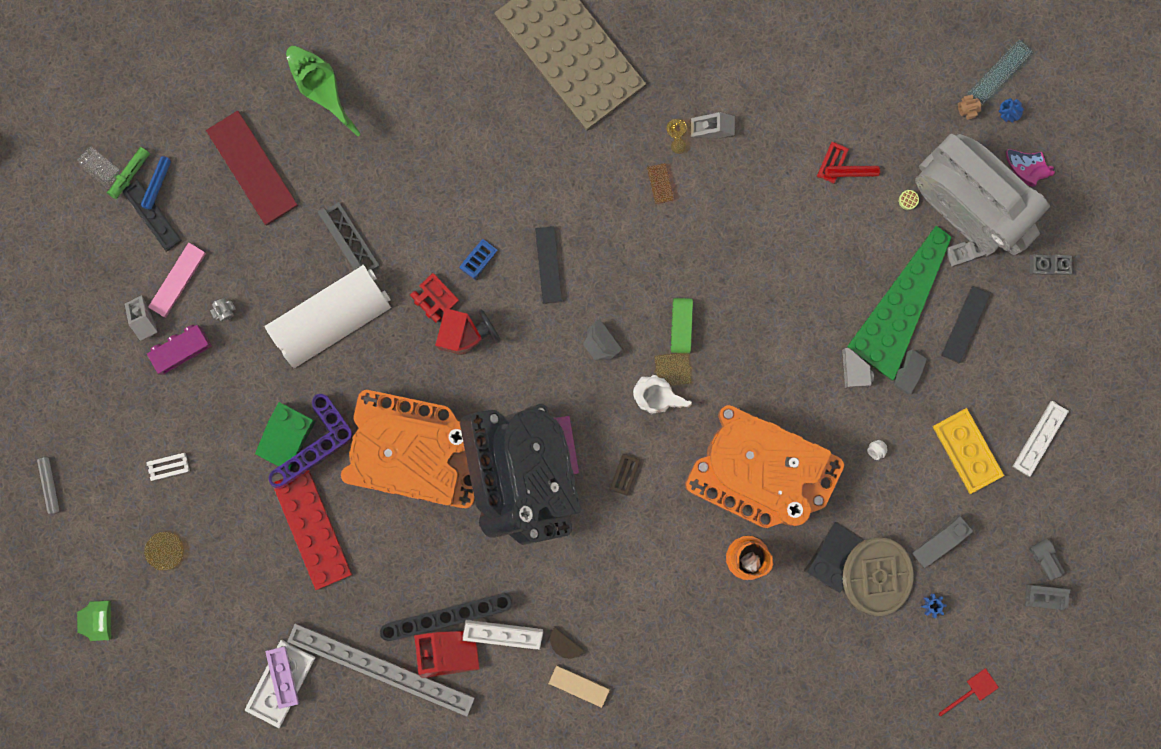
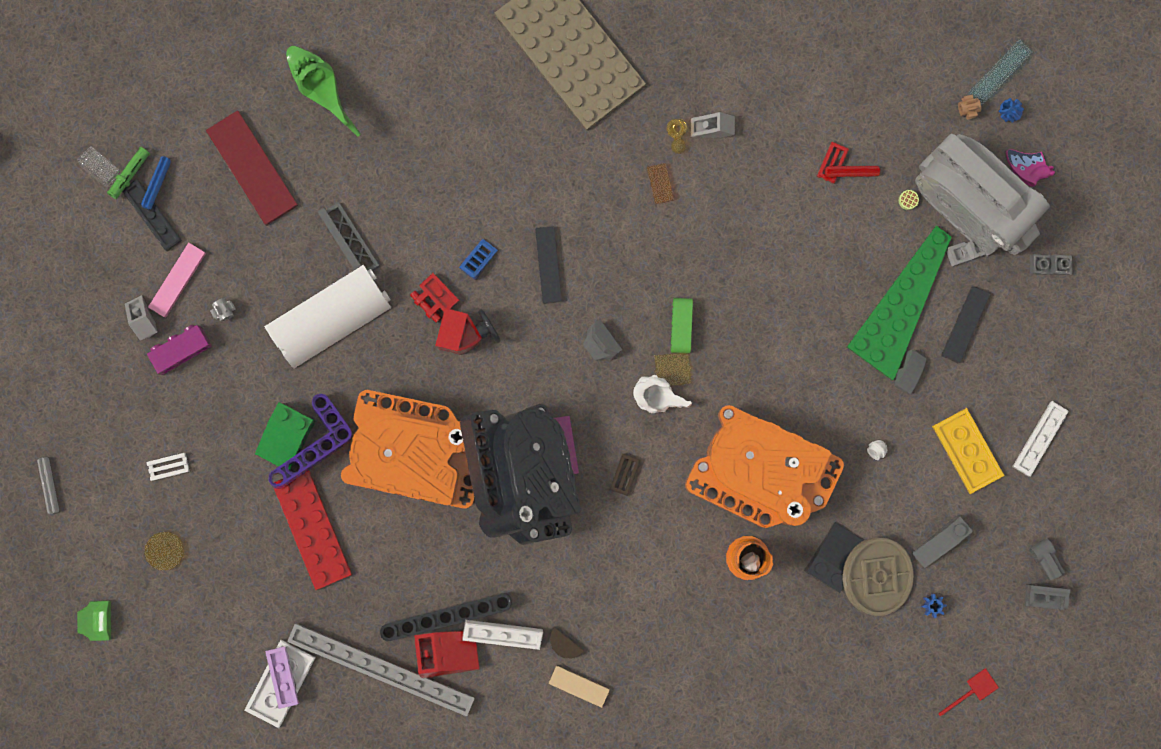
(856, 370): light grey slope -> none

